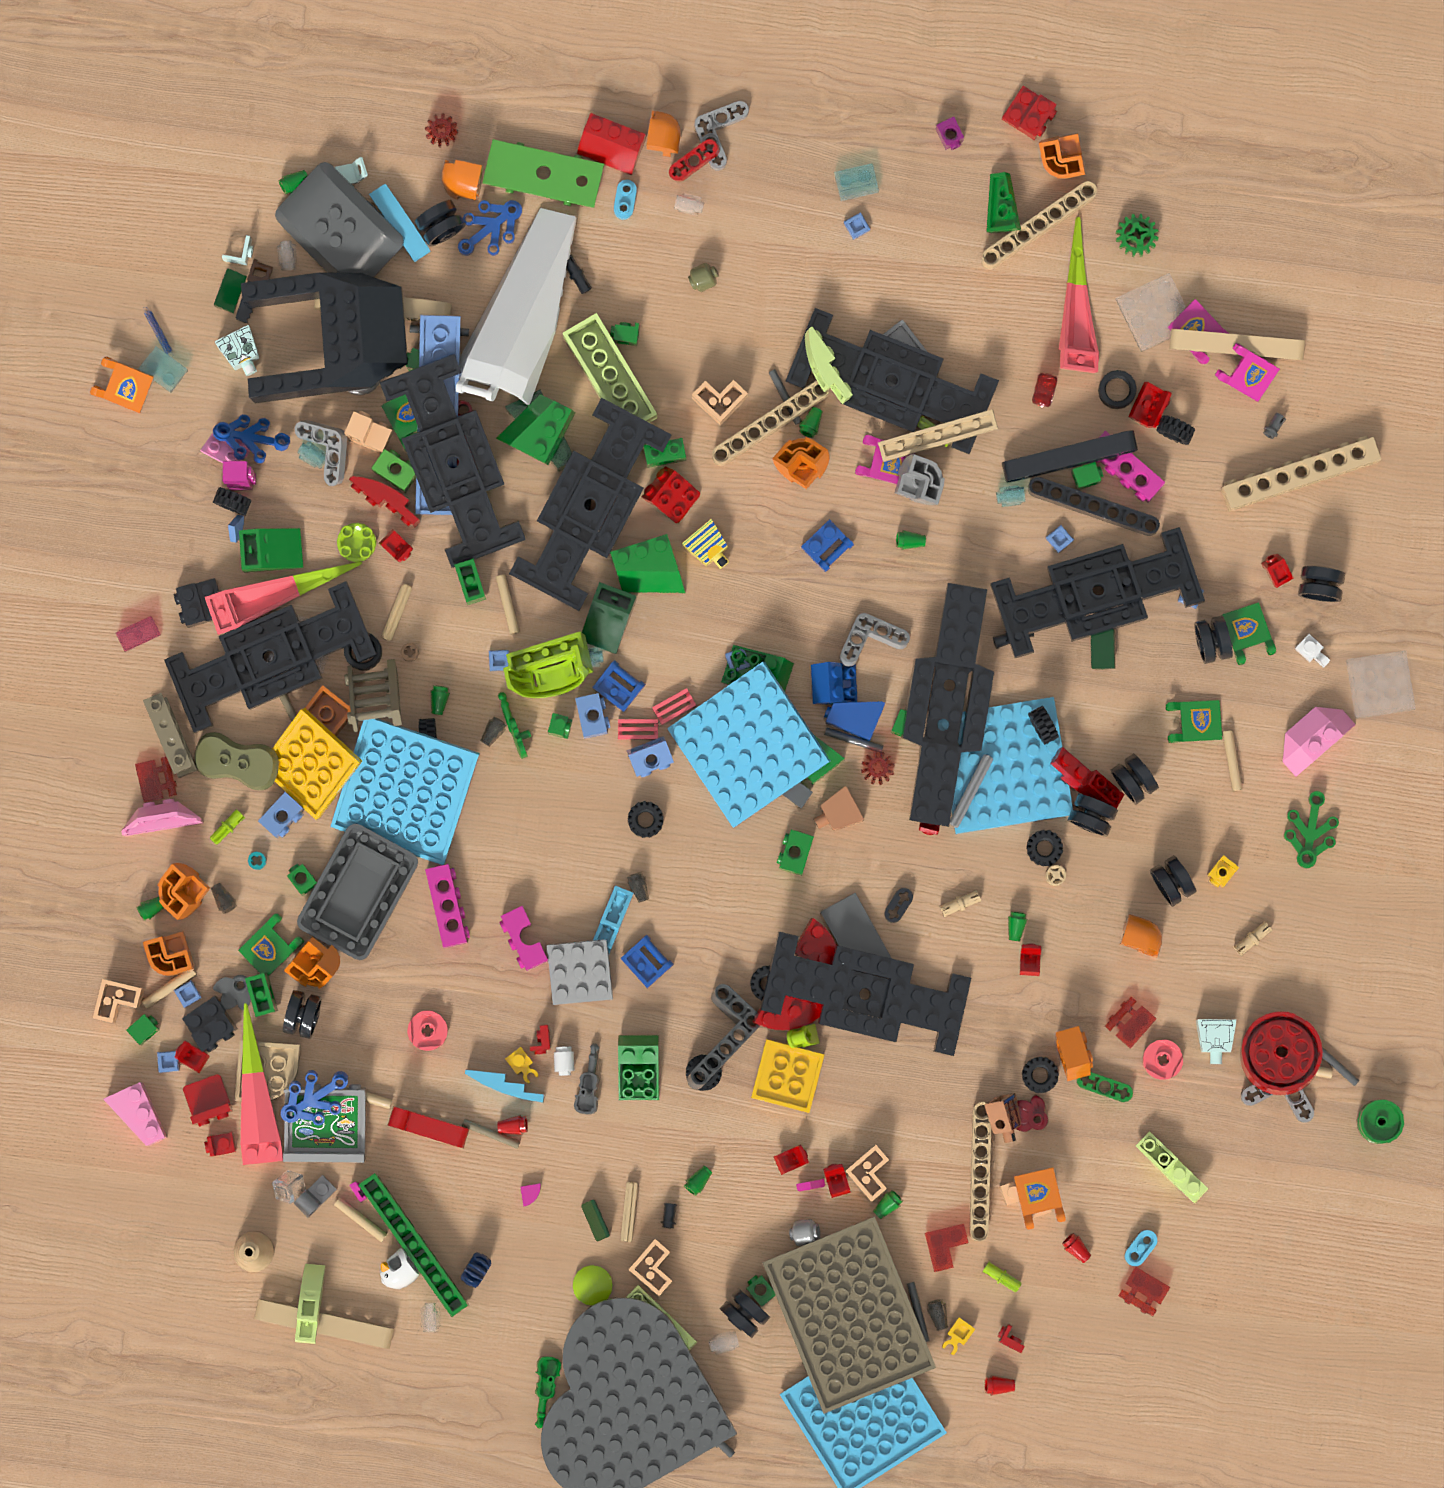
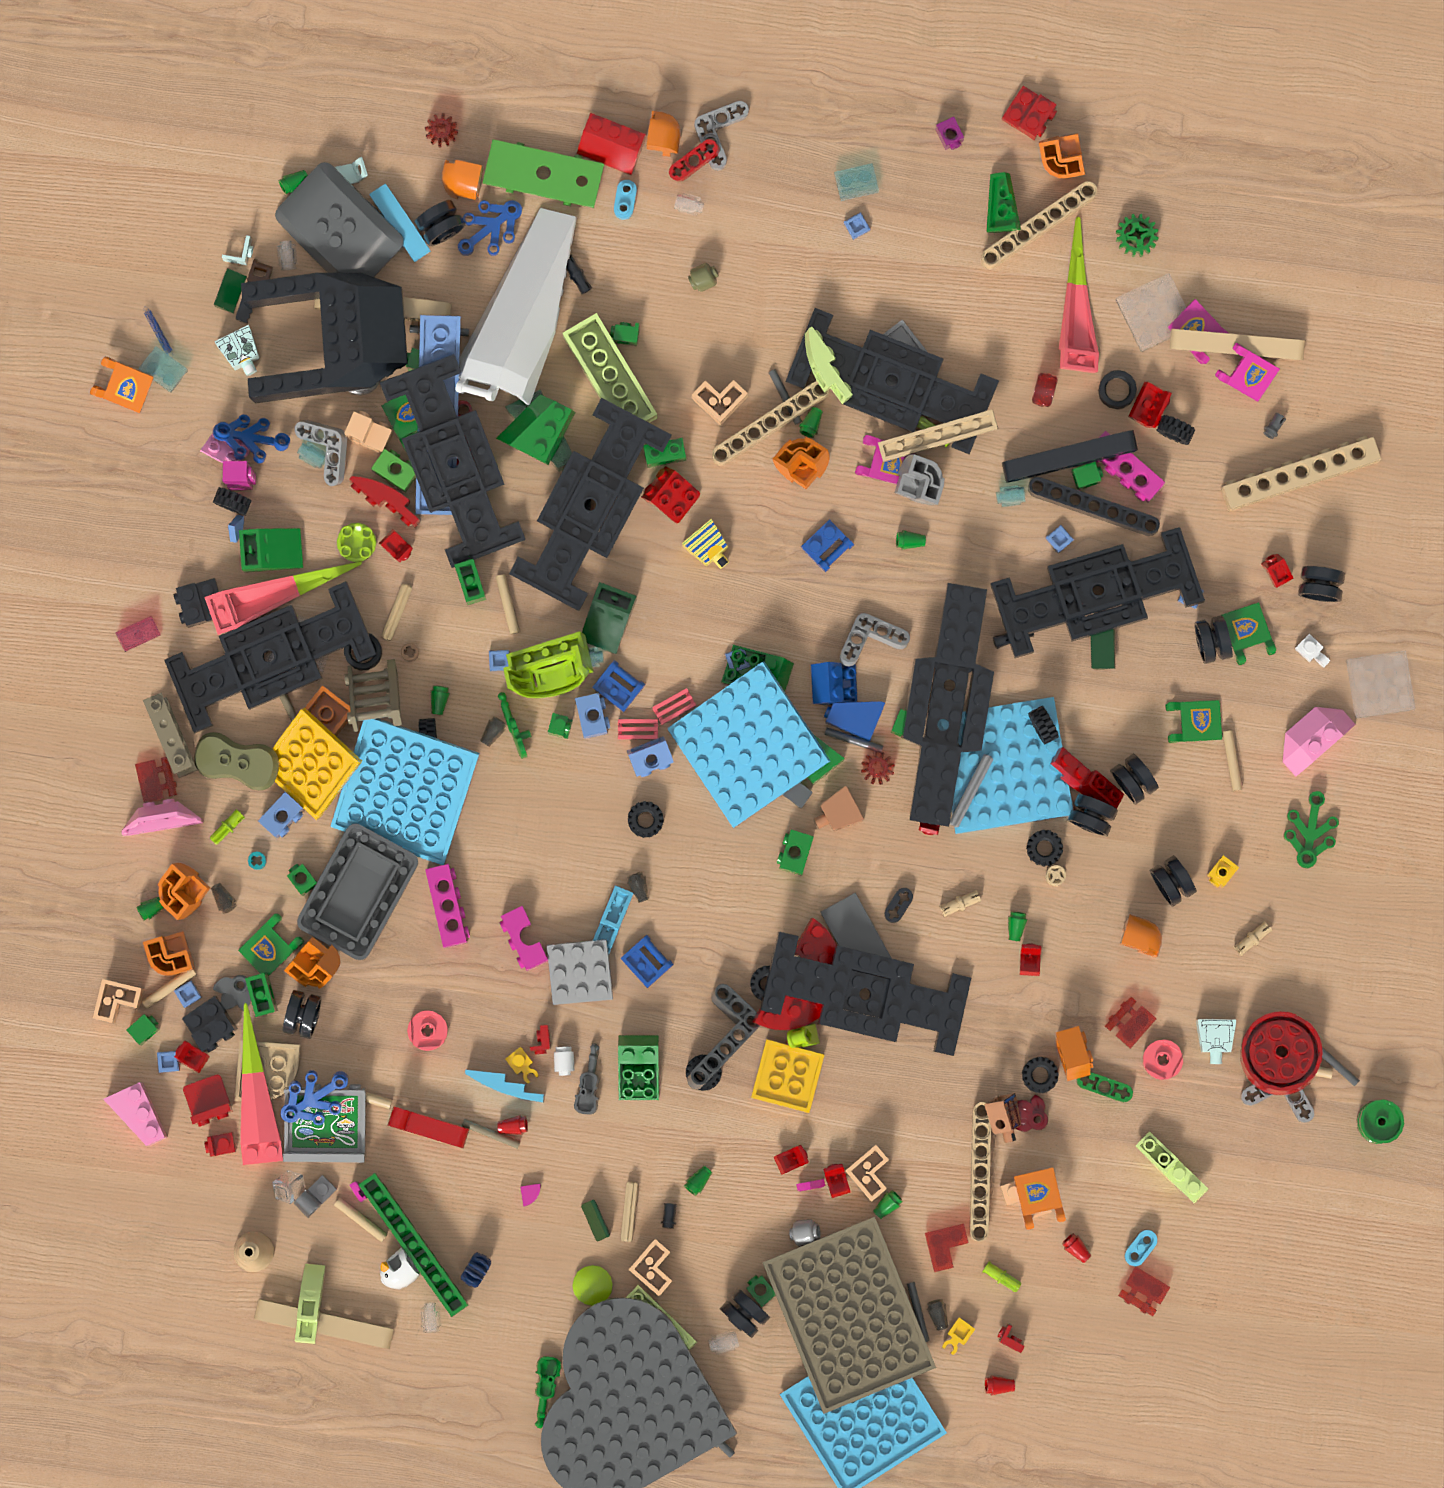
(648, 567): green wedge -> none

